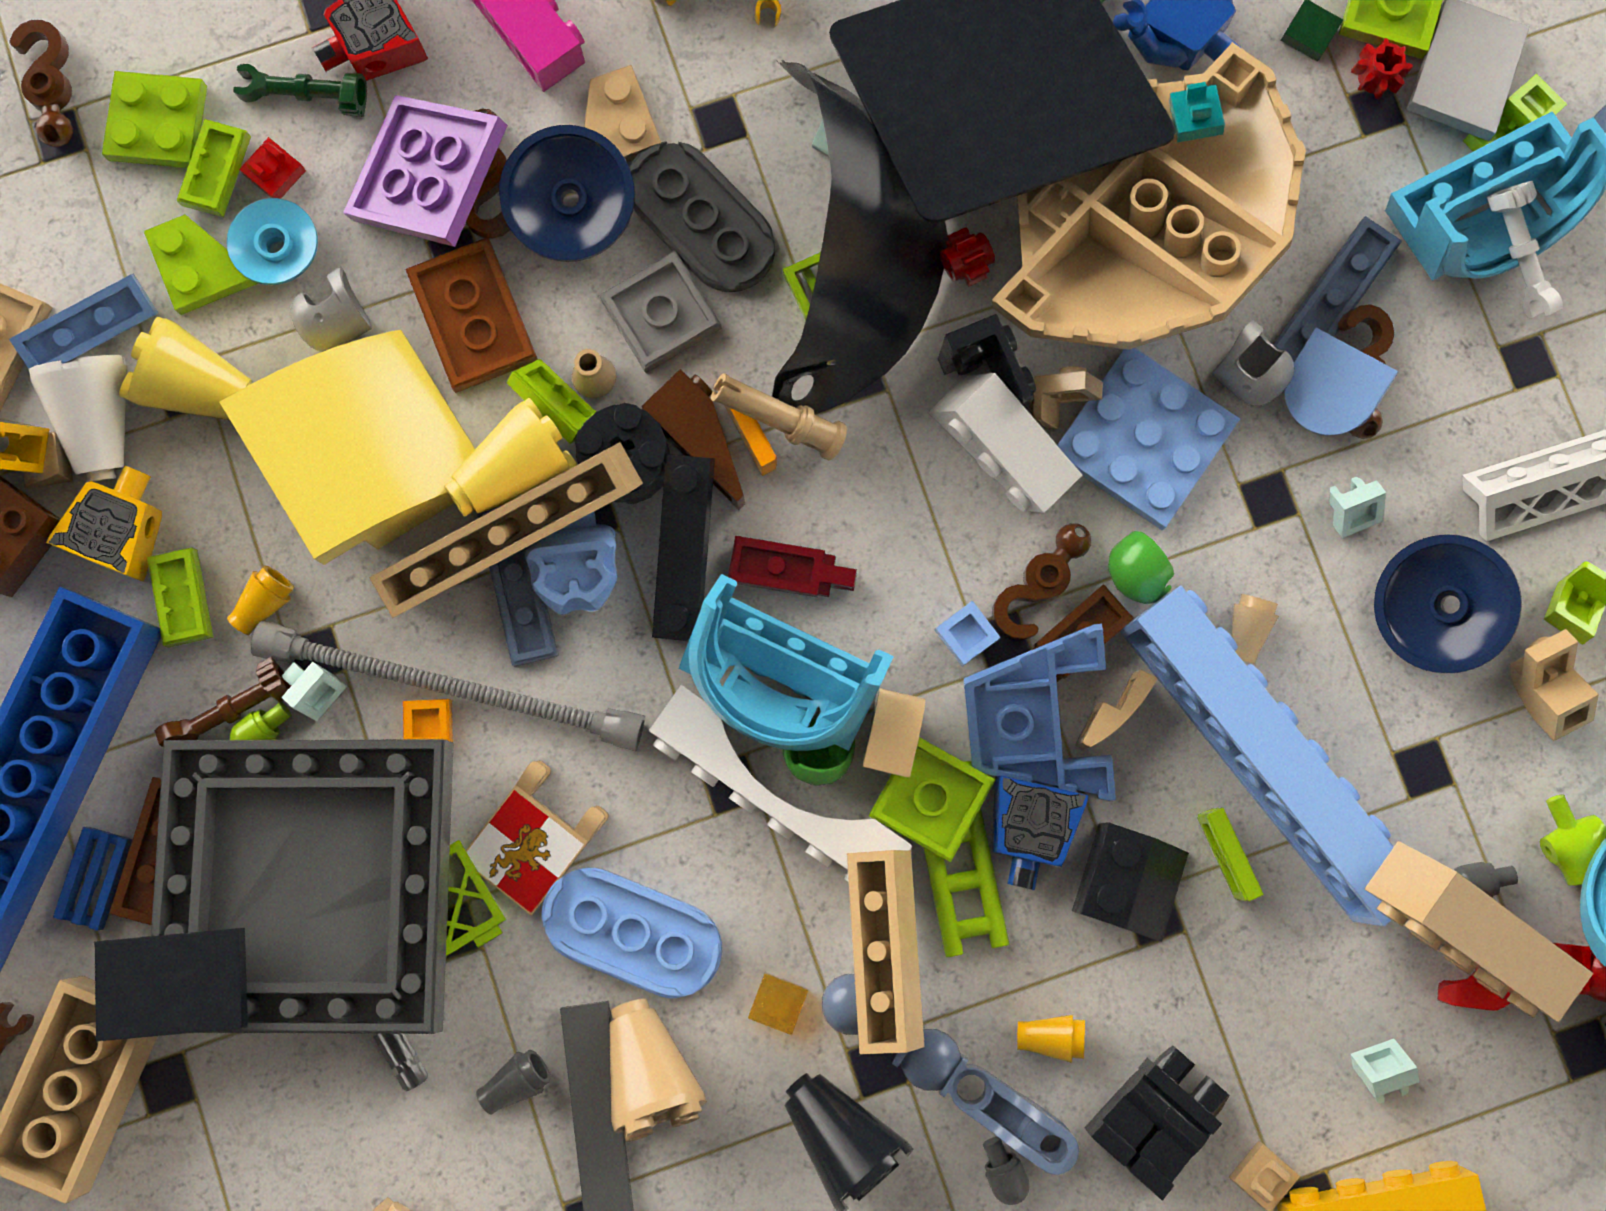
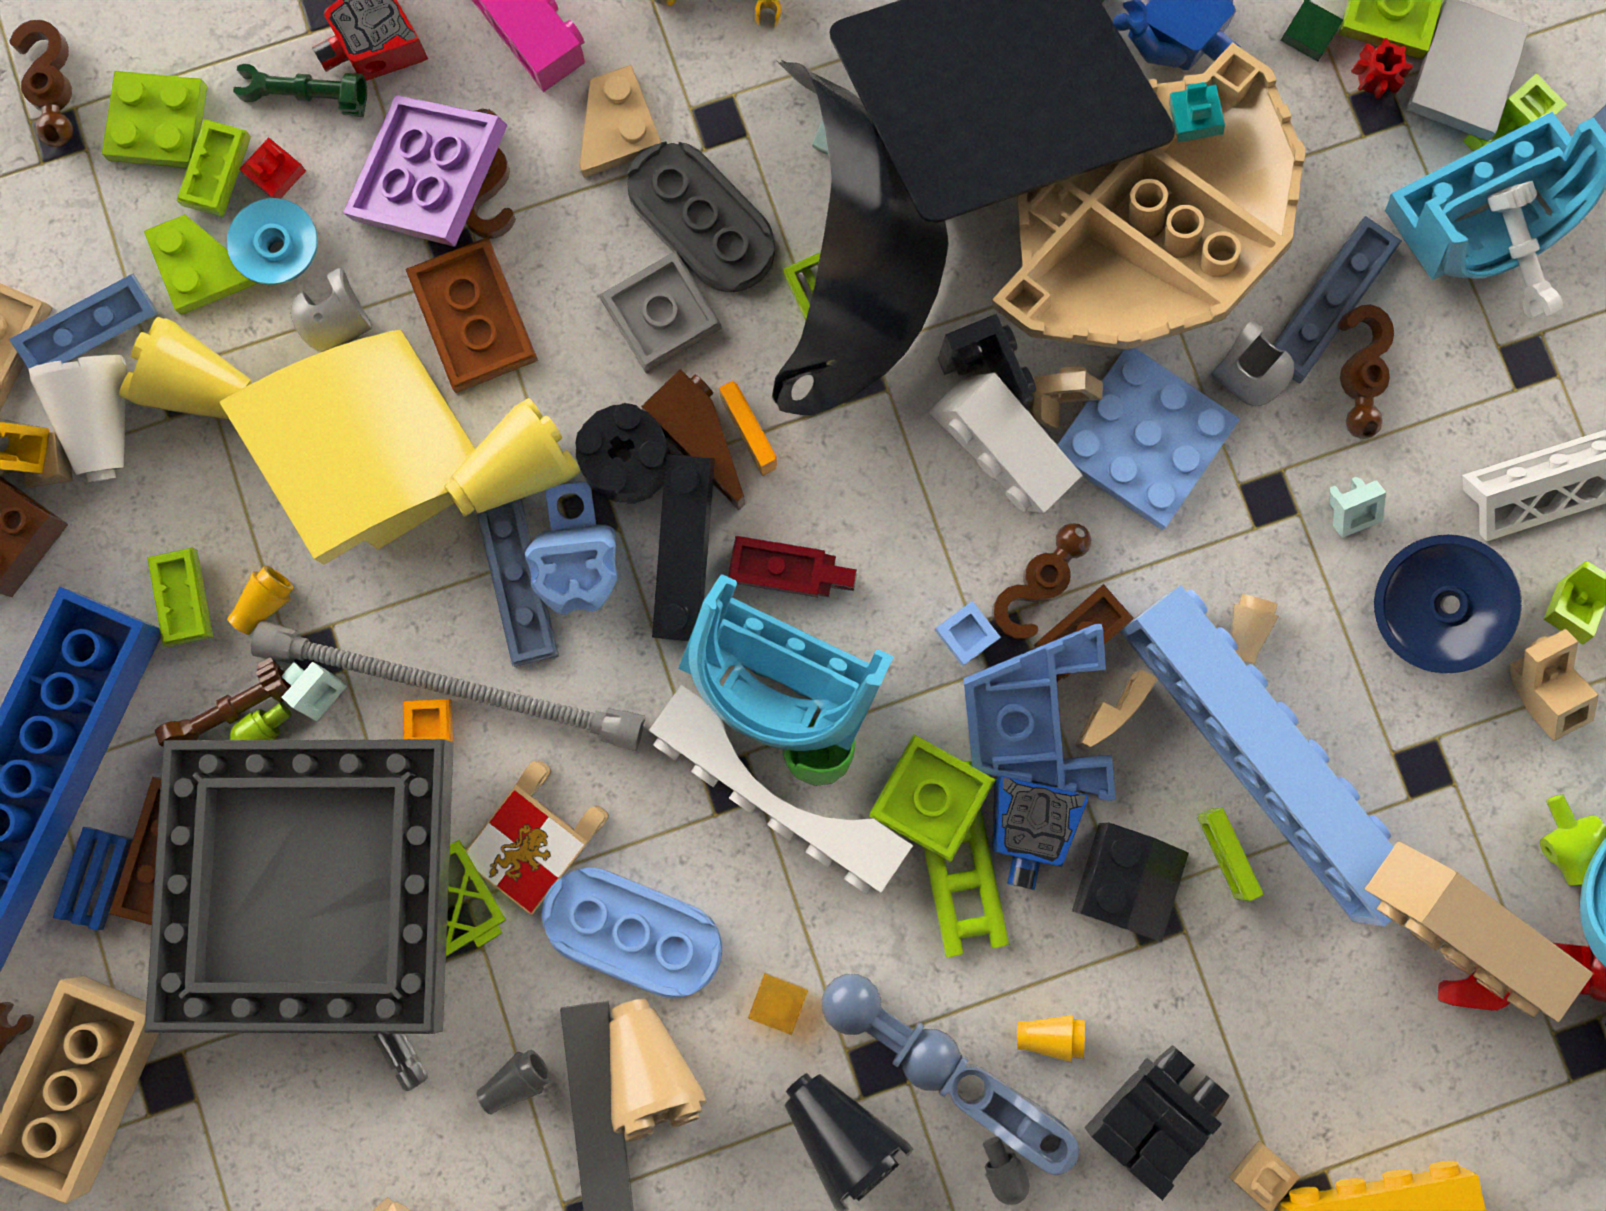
(111, 525): torso -> none
(170, 984): black tile -> none
(507, 530): tan brick -> none
(552, 397): lime plate -> none
(561, 163): dark blue dish -> none
(594, 382): tan cone -> none
(797, 424): tan pin -> none
(885, 952): tan brick -> none
(894, 732): tan brick -> none
(967, 256): red gear -> none
(1140, 568): bright green hair -> none
(1335, 385): light blue tile -> none
(1385, 1069): light aqua tile -> none
(1487, 877): dark grey cylinder -> none

